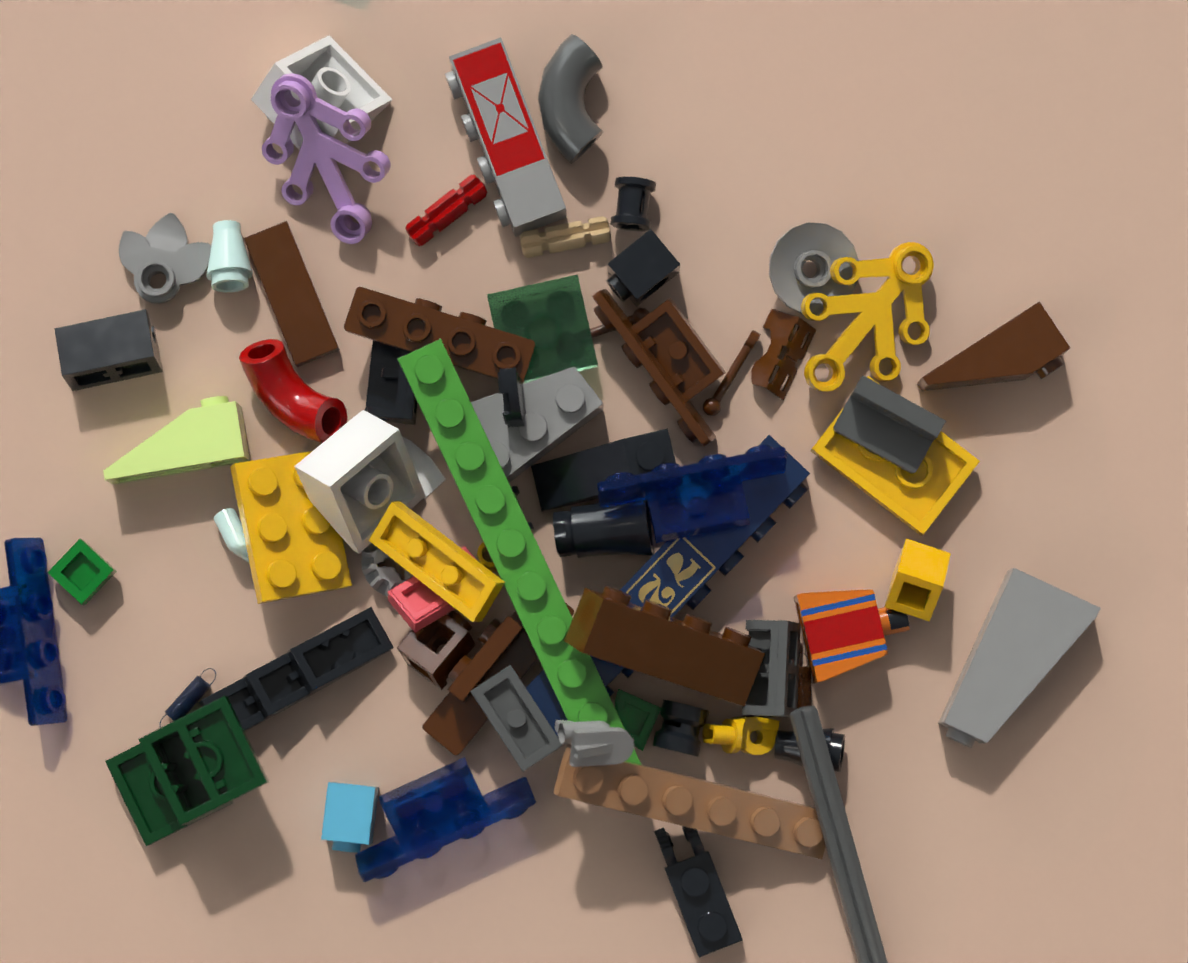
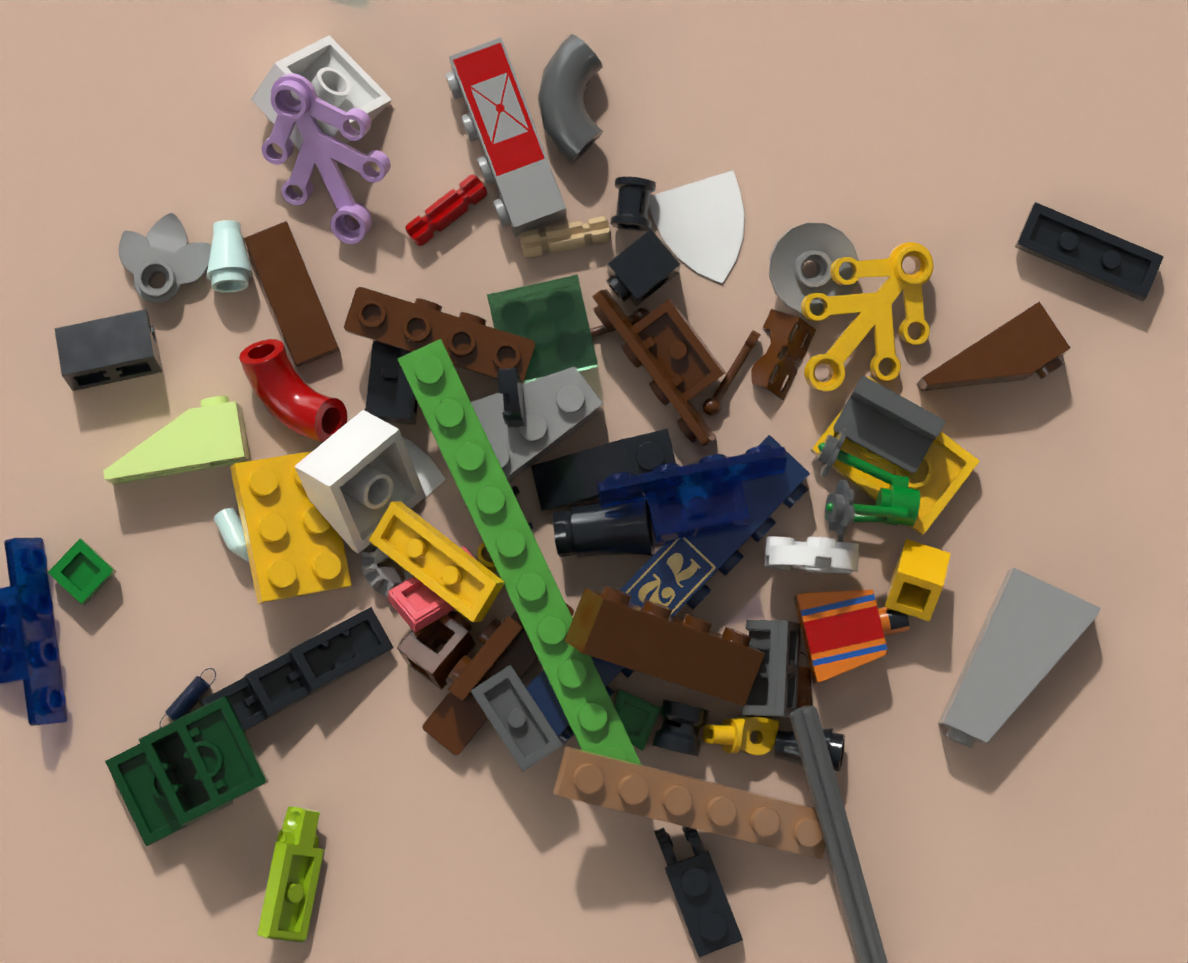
(292, 878): none -> lime hinge
(349, 816): medium azure brick -> none
(438, 812): clear blue bracket -> none
(594, 742): light grey piece -> none
(702, 223): none -> white sticker
(814, 556): none -> white plate
(892, 506): none -> green plant
(1089, 251): none -> black plate

